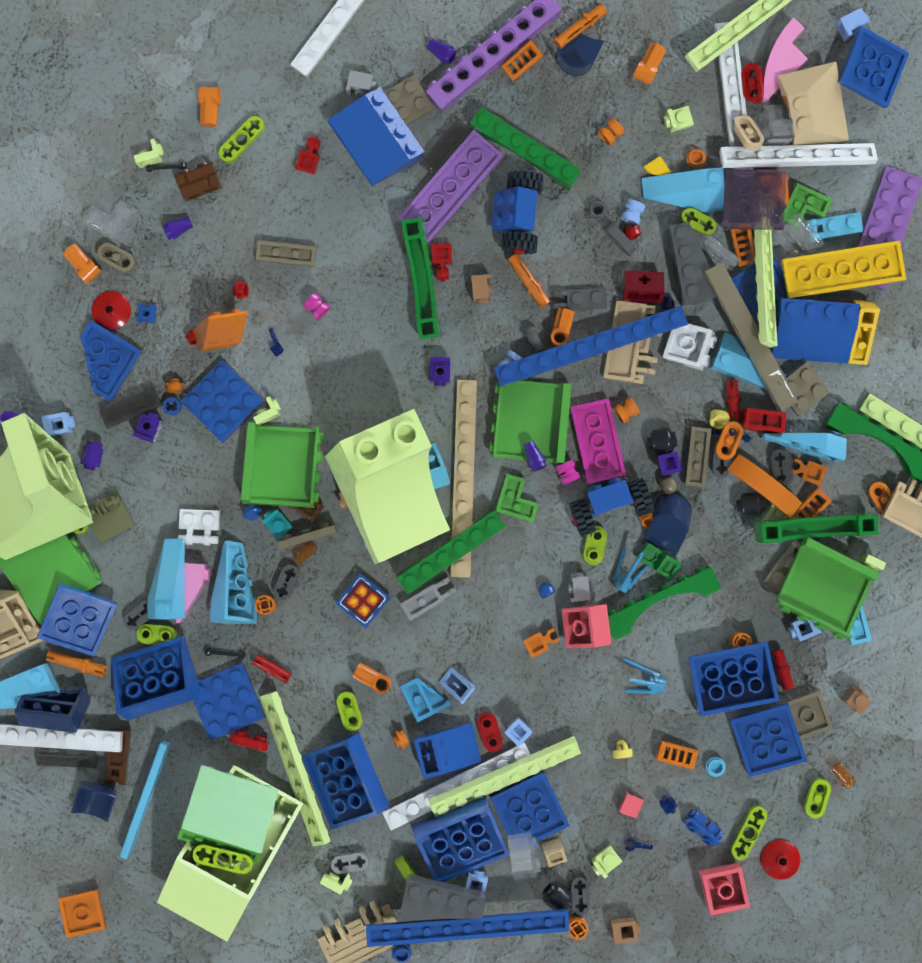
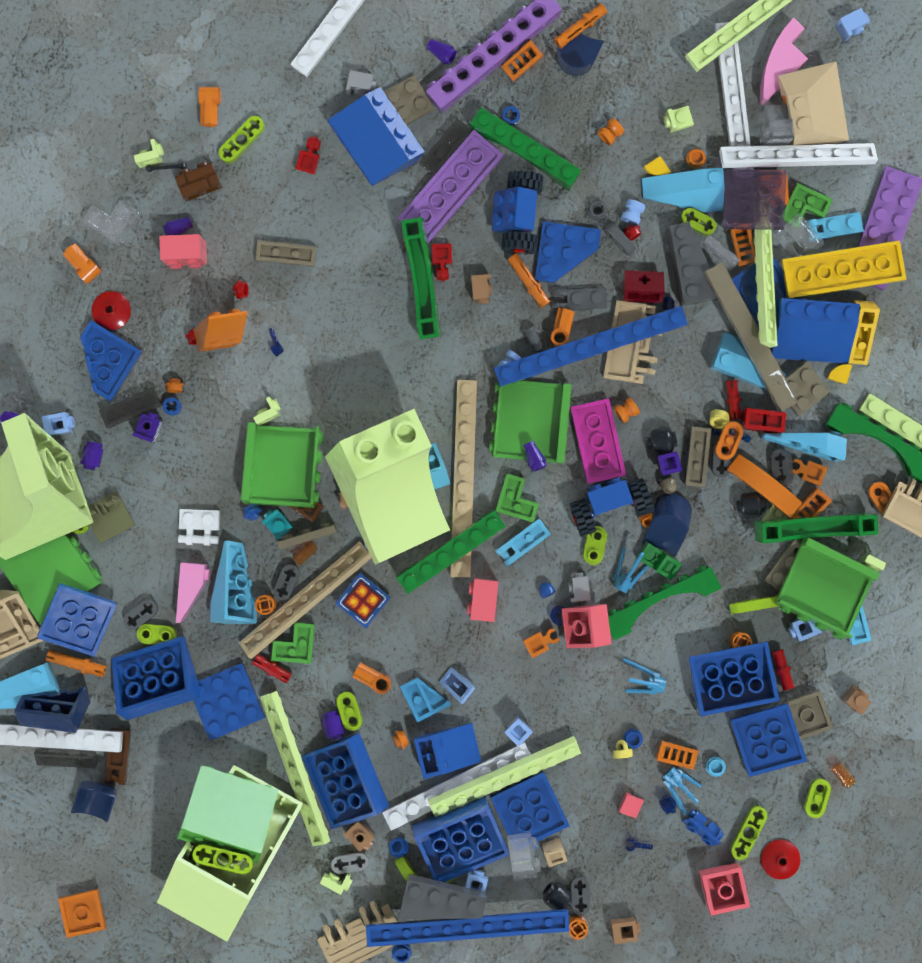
(117, 258): dark tan plate -> none
(145, 799): medium azure tile -> none
(150, 317): blue plate -> none
(167, 590): medium azure wedge -> none
(183, 251): none -> coral brick
(222, 401): blue plate -> none
(241, 655): black hinge -> none
(241, 738): red plate -> none
(300, 649): none -> bright green plate
(305, 600): none -> tan plate
(316, 306): dark pink wheel -> none
(332, 725): none -> dark purple brick
(359, 828): none -> medium nougat brick
(398, 847): none -> blue plate
(426, 599): light grey hinge -> none
(439, 362): dark purple brick -> none
(483, 599): none -> coral brick
(489, 732): red plate -> none
(515, 111): none -> blue bush
(523, 542): none -> medium azure plate
(553, 613): none -> clear blue plate
(563, 249): none -> blue plate
(567, 472): dark pink wheel -> none
(605, 861): yellowish green bracket -> none
(633, 738): none -> blue plate
(648, 66): orange piece -> none
(674, 778): none -> dark azure plant
(690, 346): white plate -> none
(749, 136): tan plate -> none
(752, 84): red plate -> none
(752, 605): none -> lime beam
(840, 374): none -> yellow tile
(873, 67): blue plate -> none

